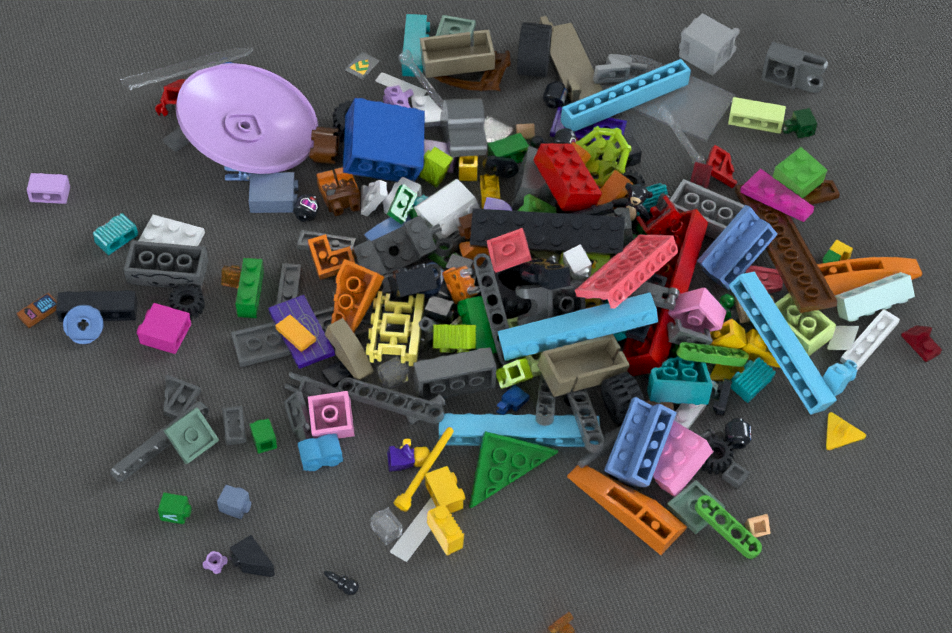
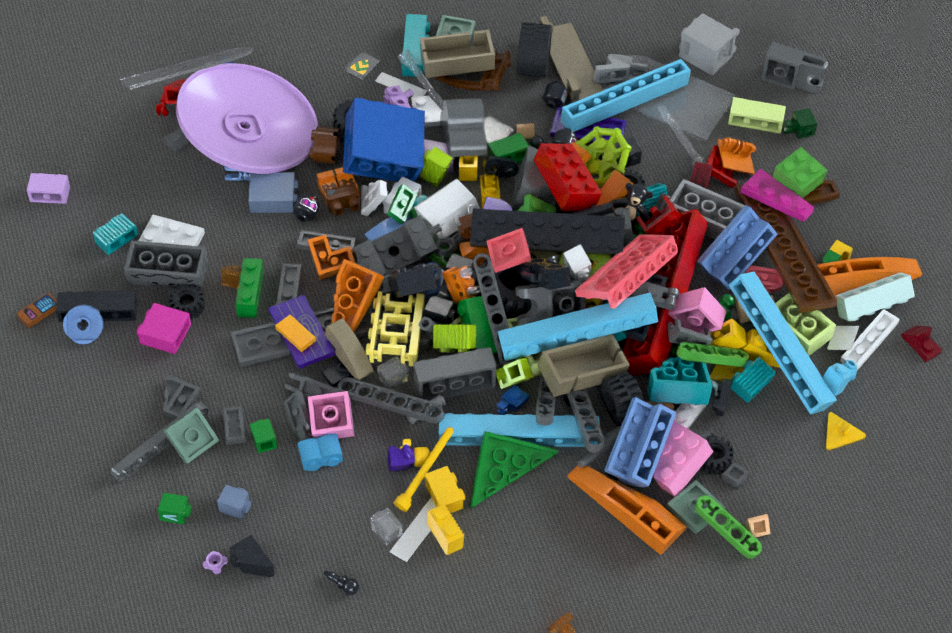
(736, 155): none -> orange hinge
(738, 433): black head -> none

